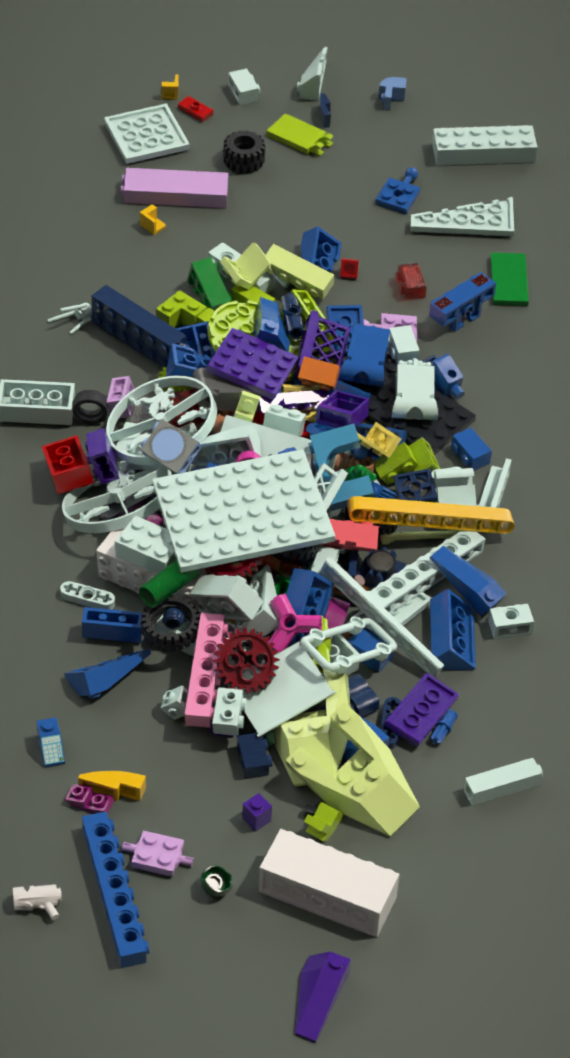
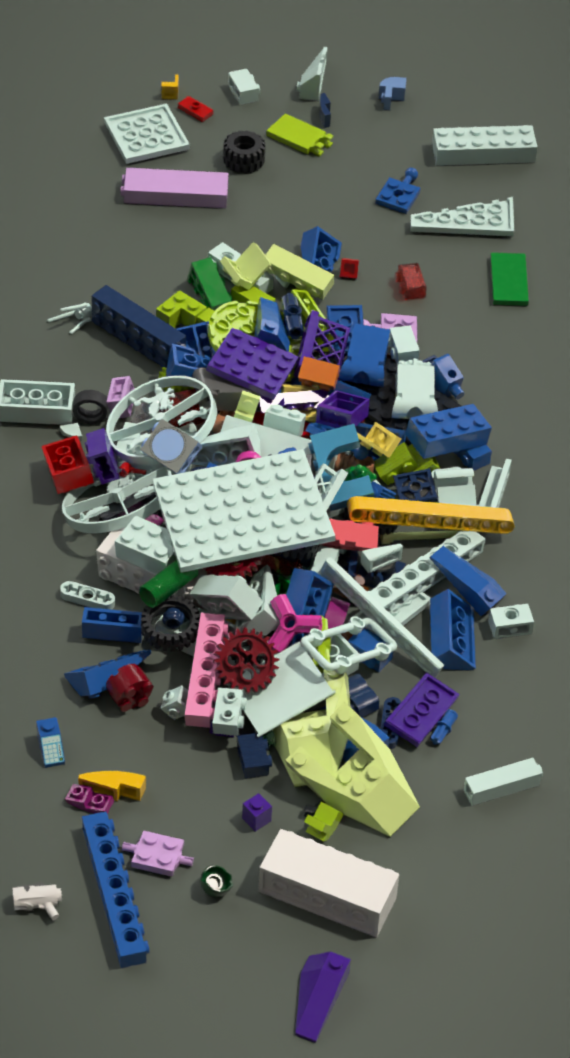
(71, 430): none -> light aqua tile
(127, 468): none -> red hand
(129, 687): none -> dark red brick
(149, 220): yellow panel -> none
(379, 557): none -> light aqua slope
(448, 431): none -> blue brick
(463, 301): blue piece -> none

